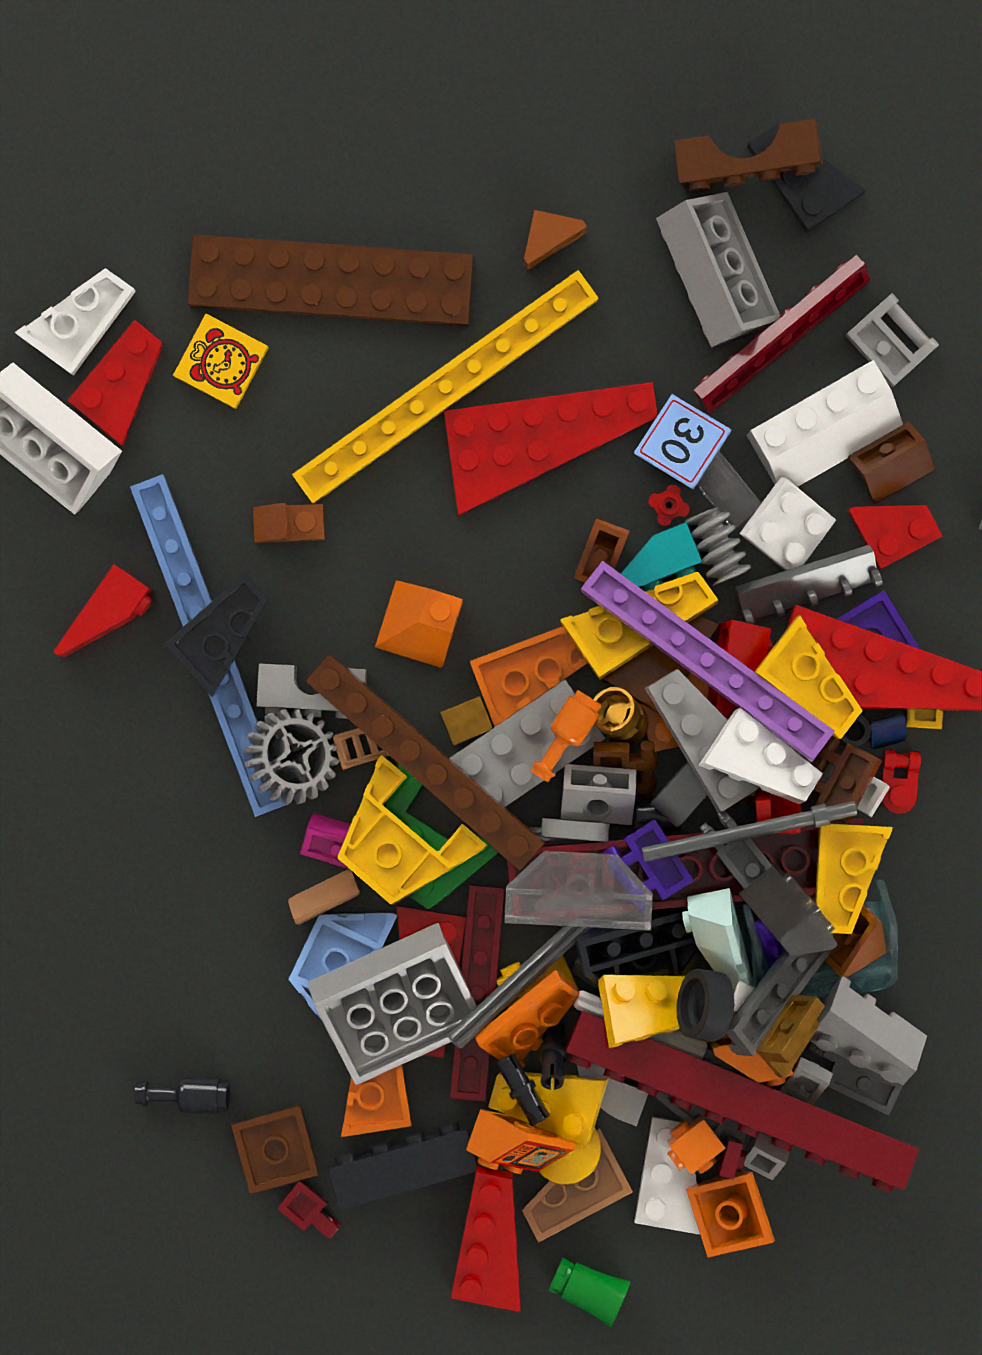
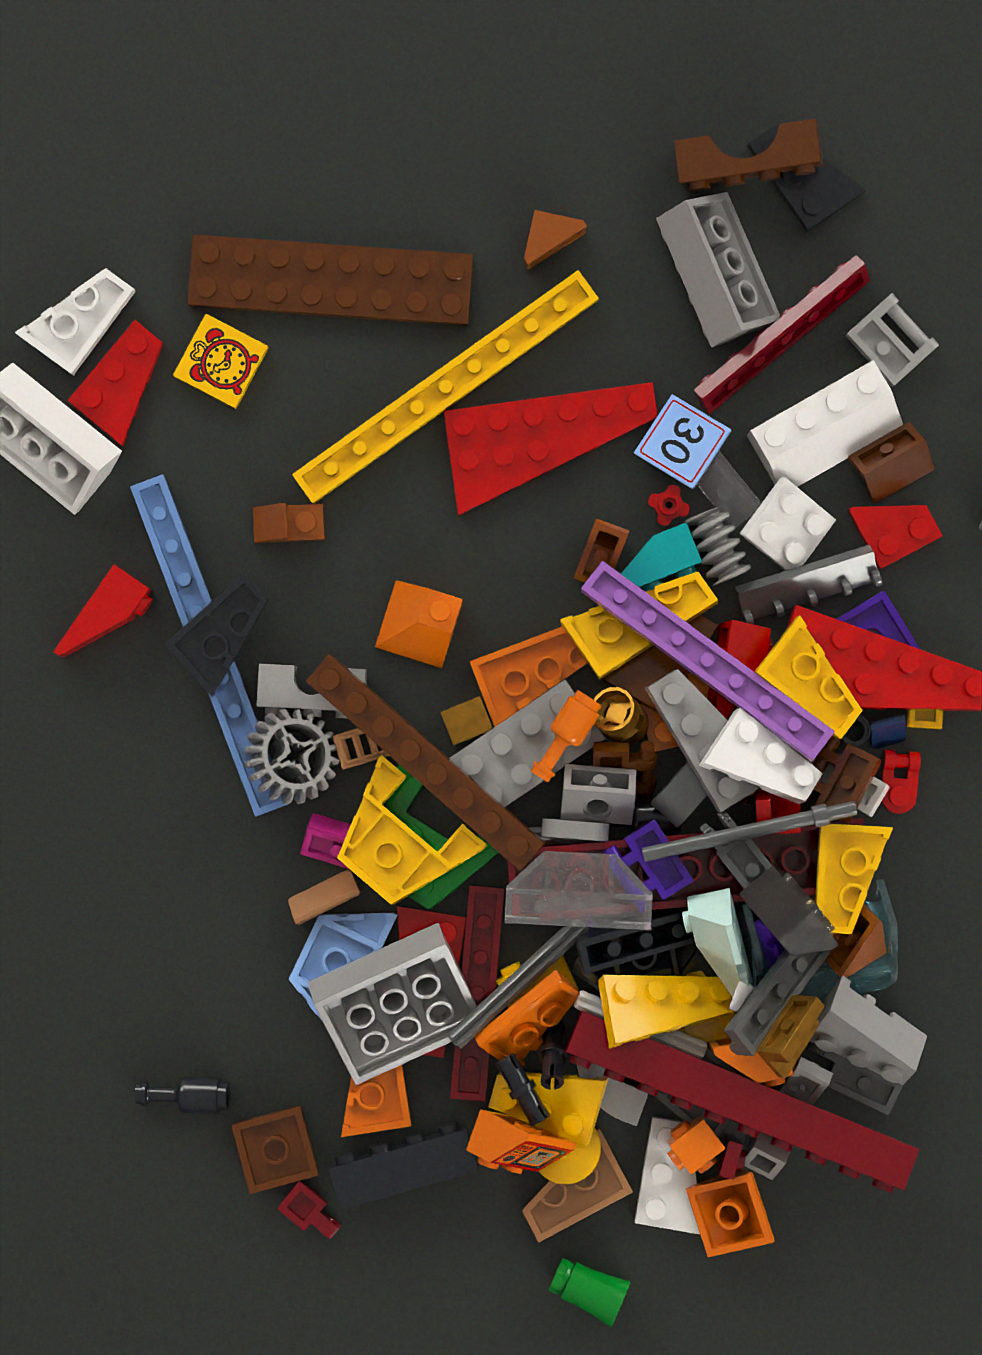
(488, 1252): red wing -> none
(705, 1005): black tyre -> none

